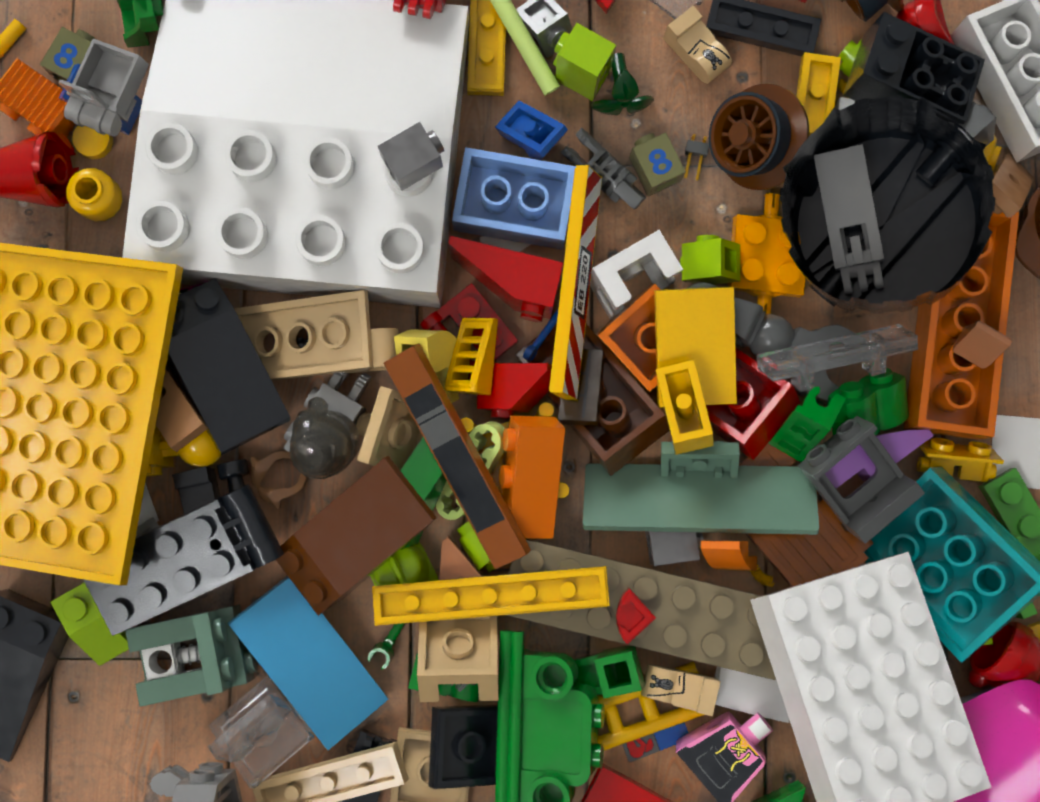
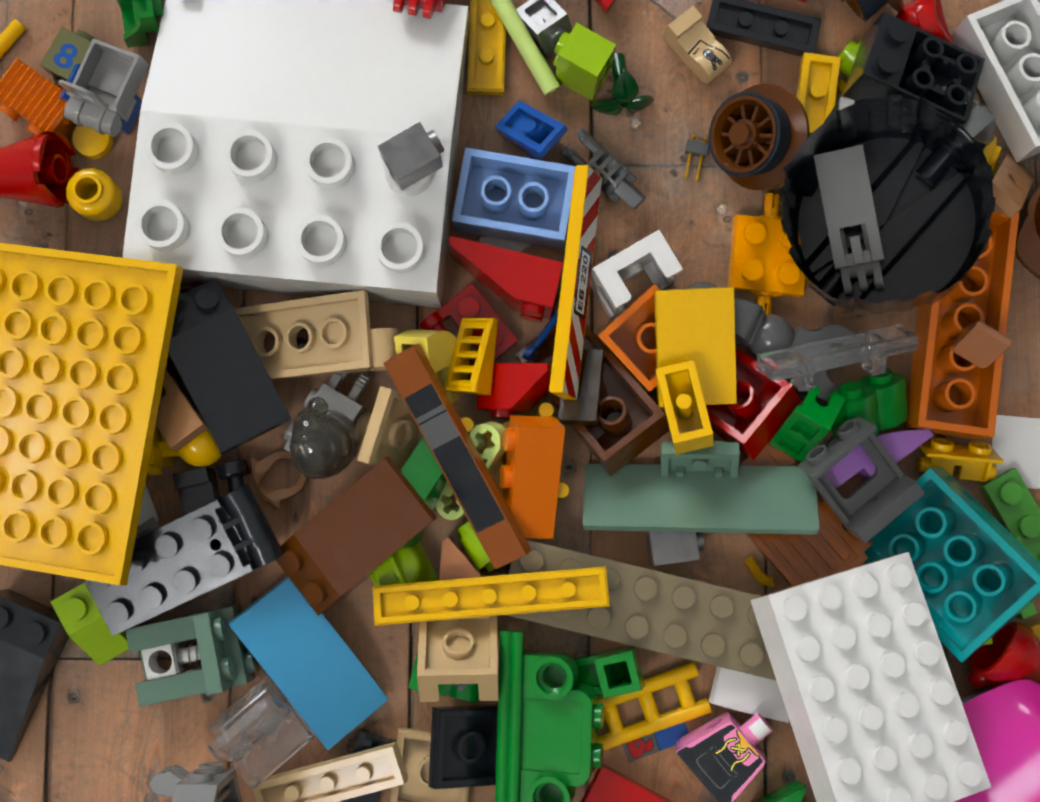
(386, 646): green hand -> none
(632, 616): red tile -> none
(656, 163): olive brick -> none
(681, 688): tan leg -> none
(710, 260): lime brick -> none
(728, 555): orange slope -> none

